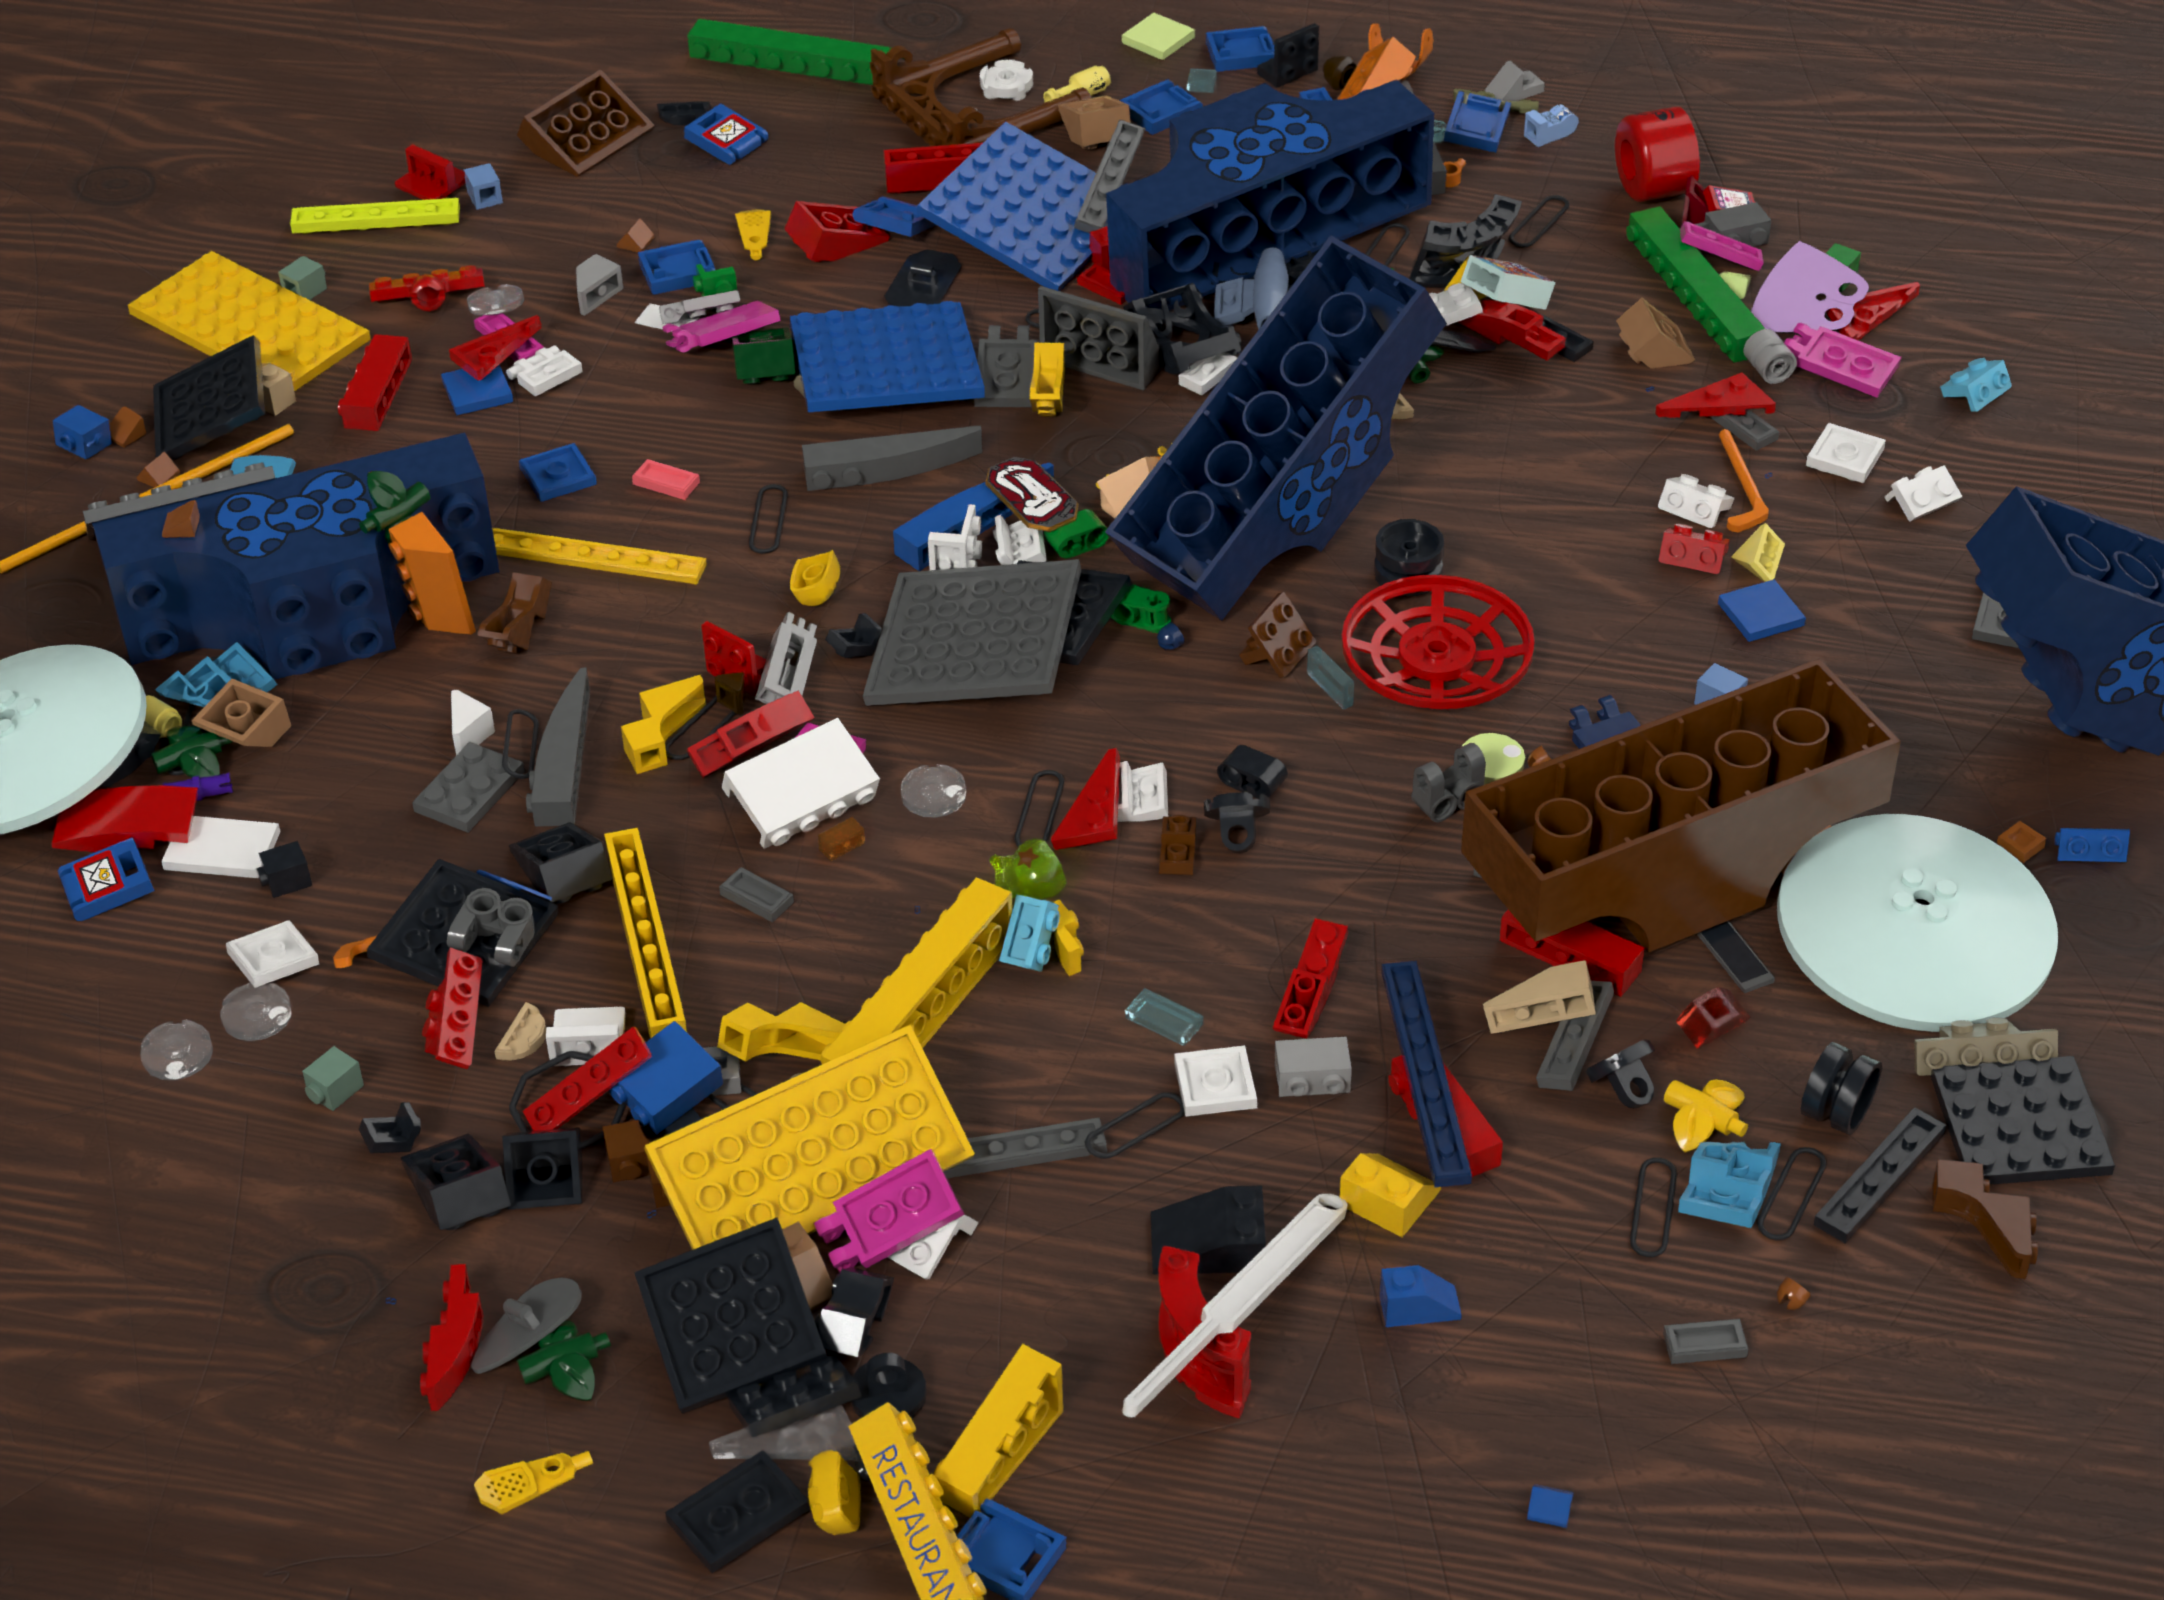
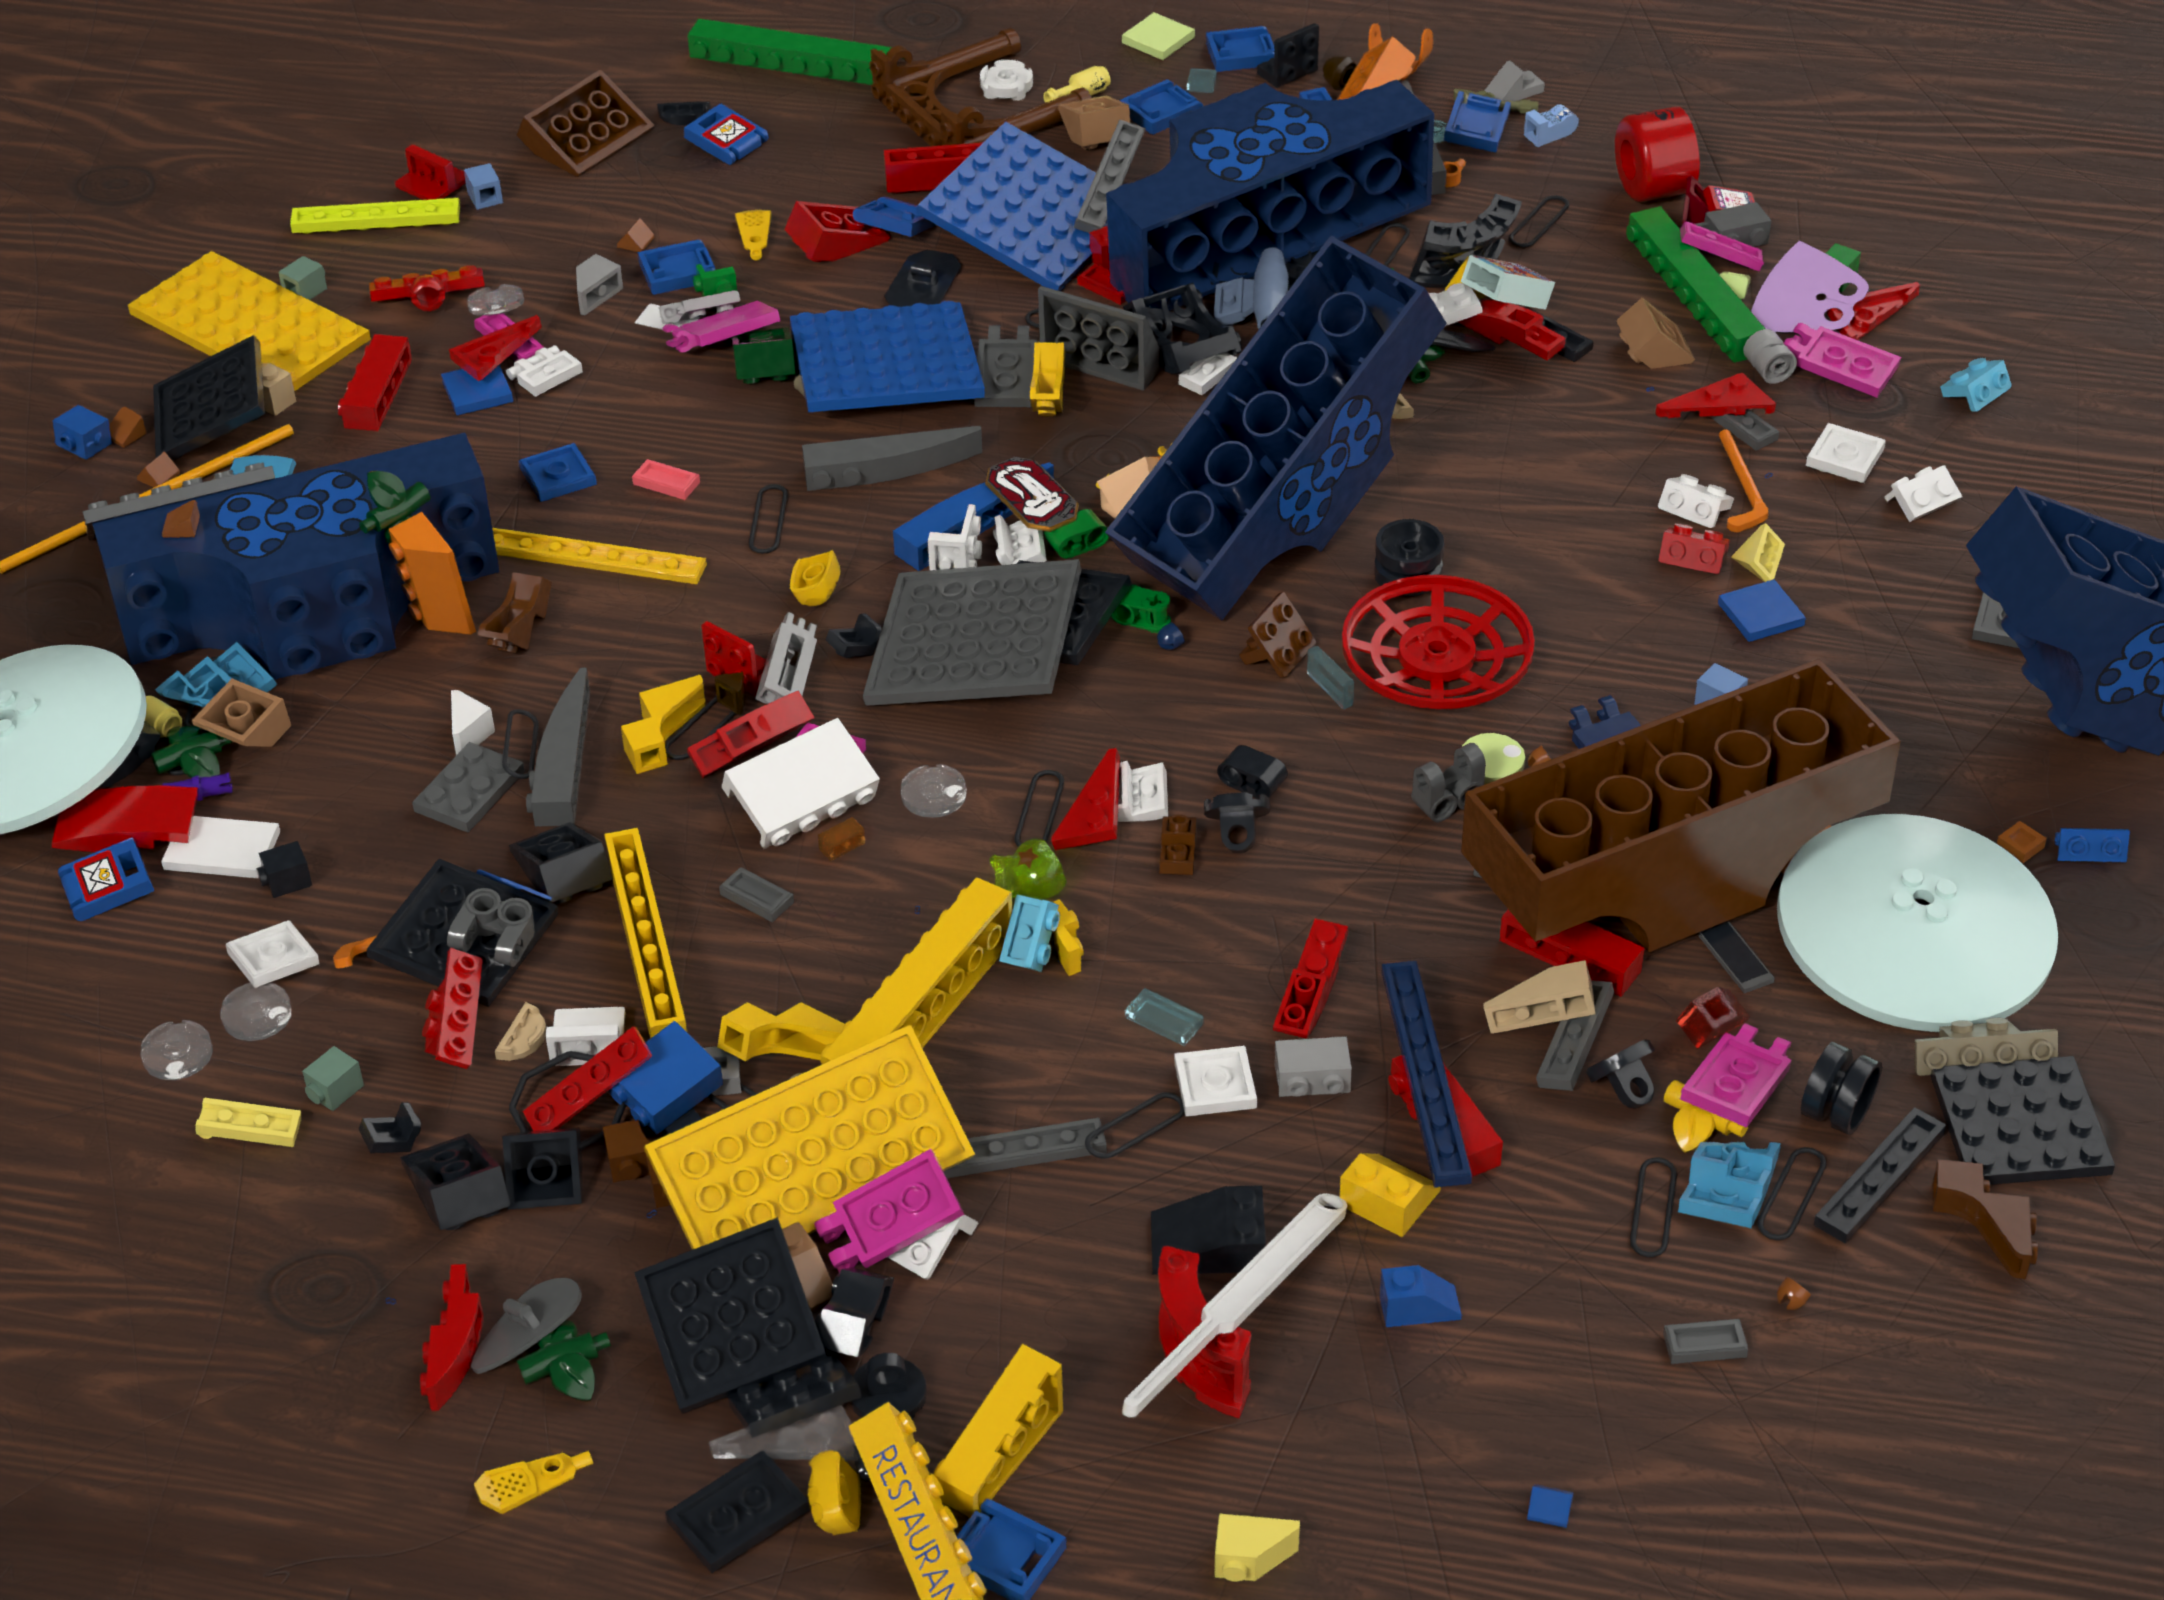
(248, 1122): none -> light yellow hinge
(1253, 1545): none -> light yellow slope
(1738, 1076): none -> dark pink tile

